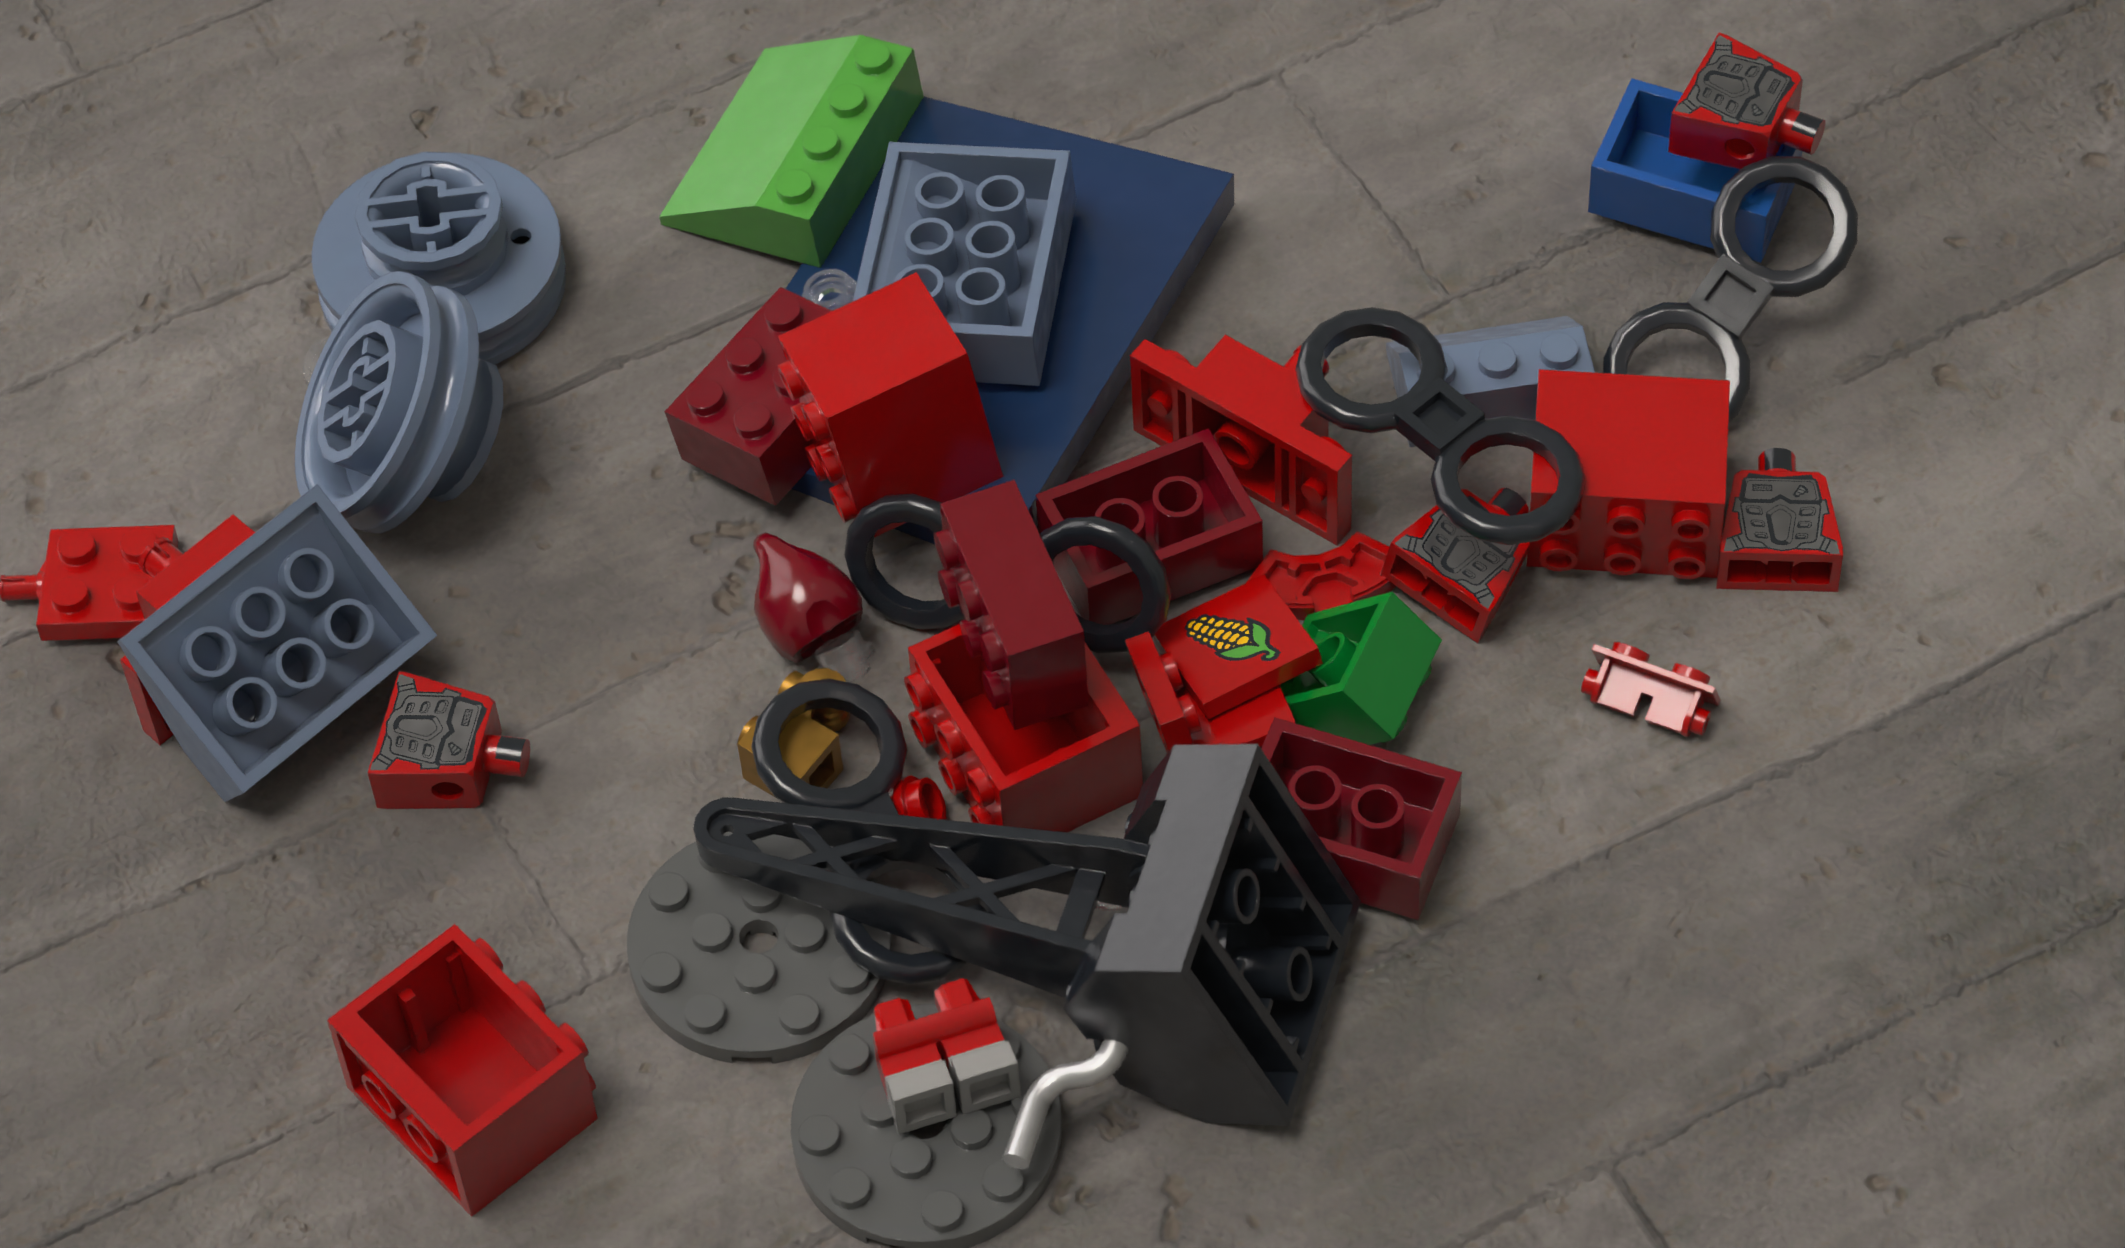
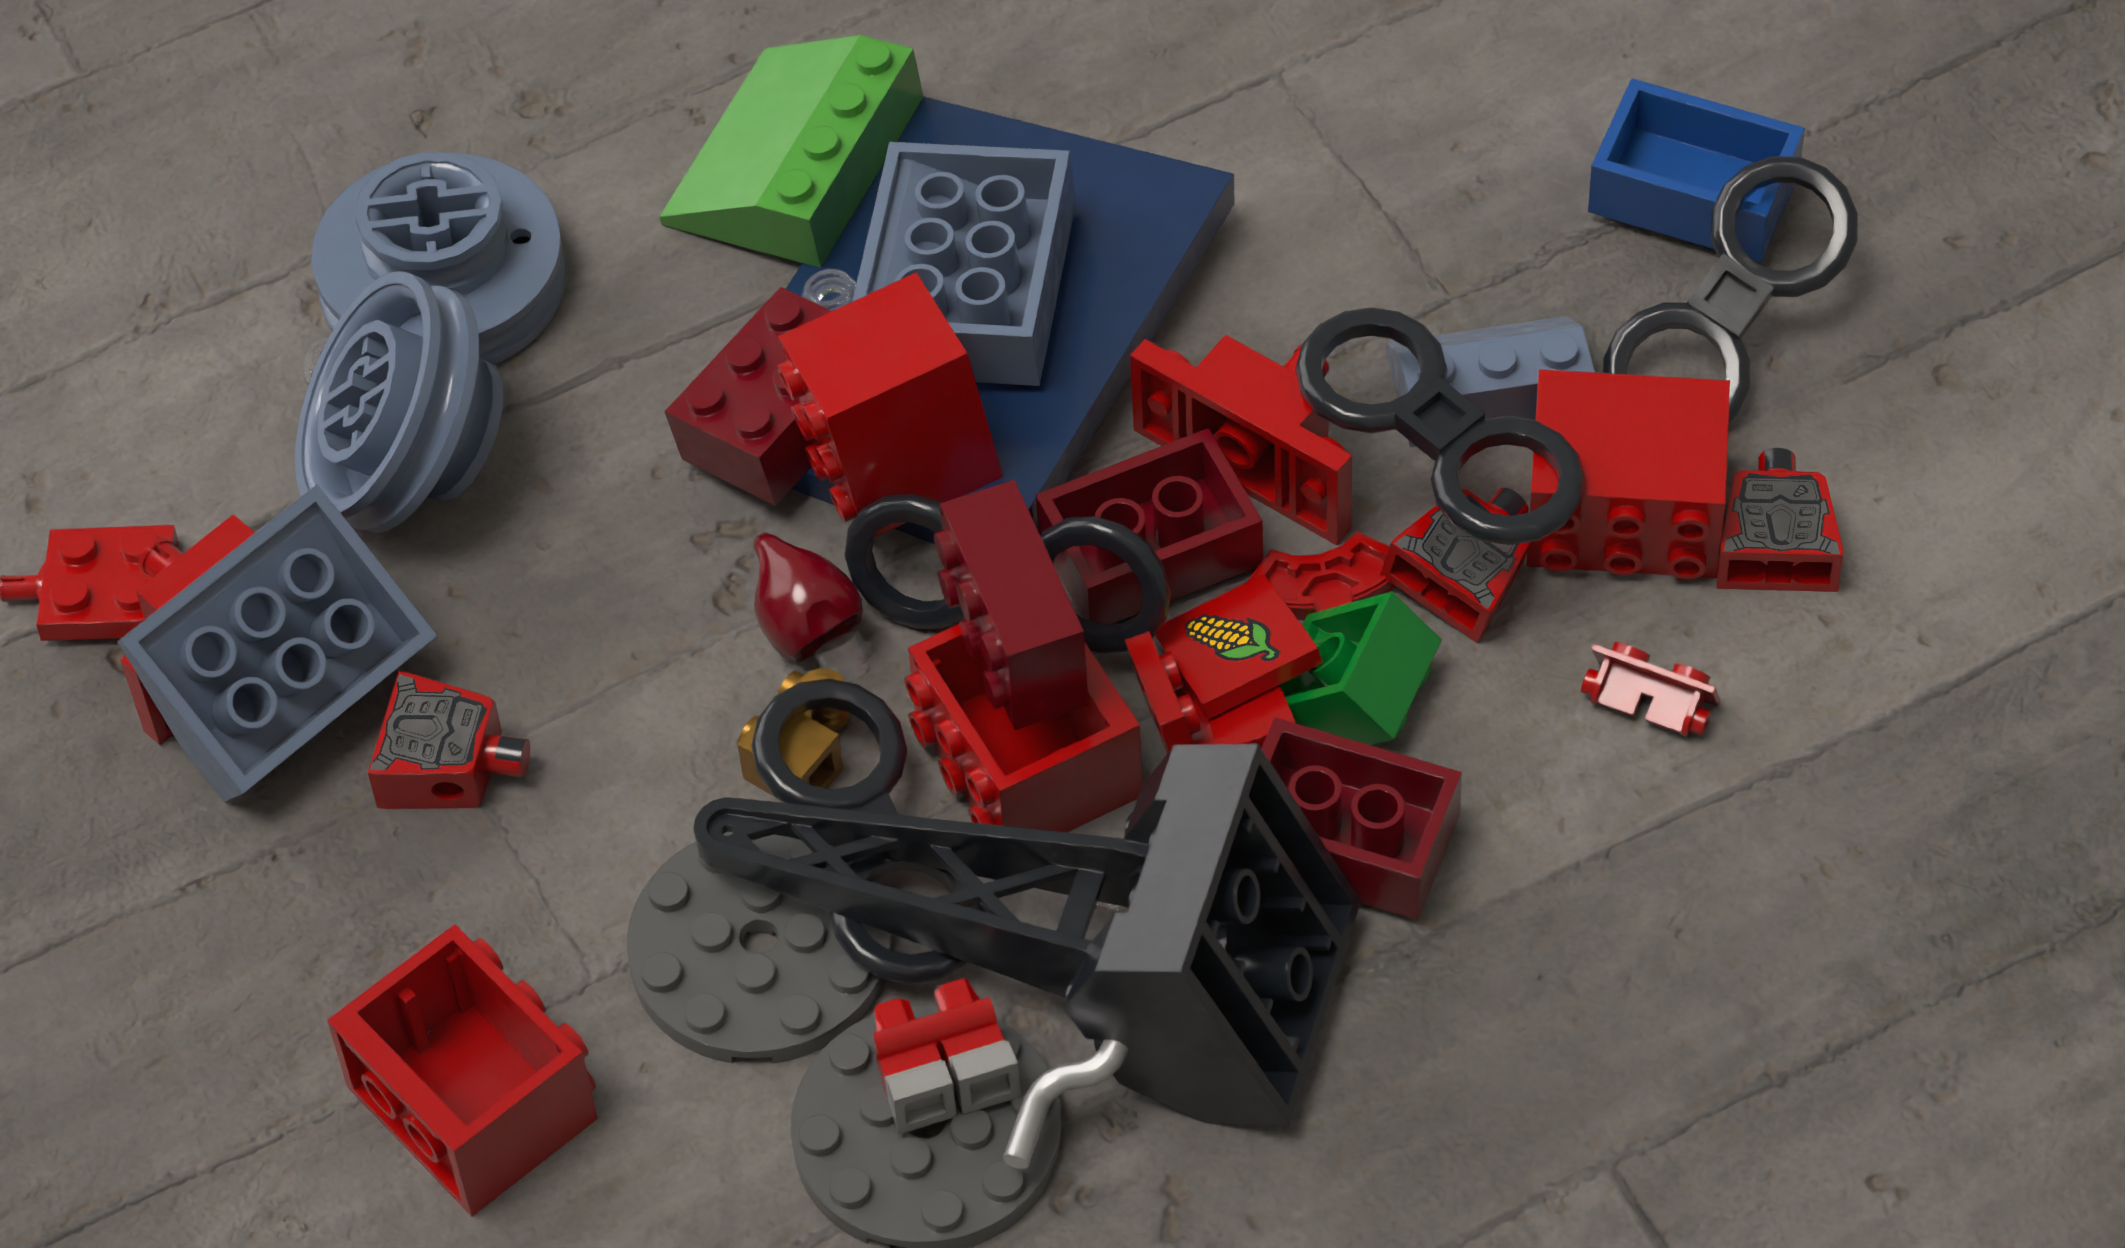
(918, 798): red plate -> none
(1741, 109): torso -> none

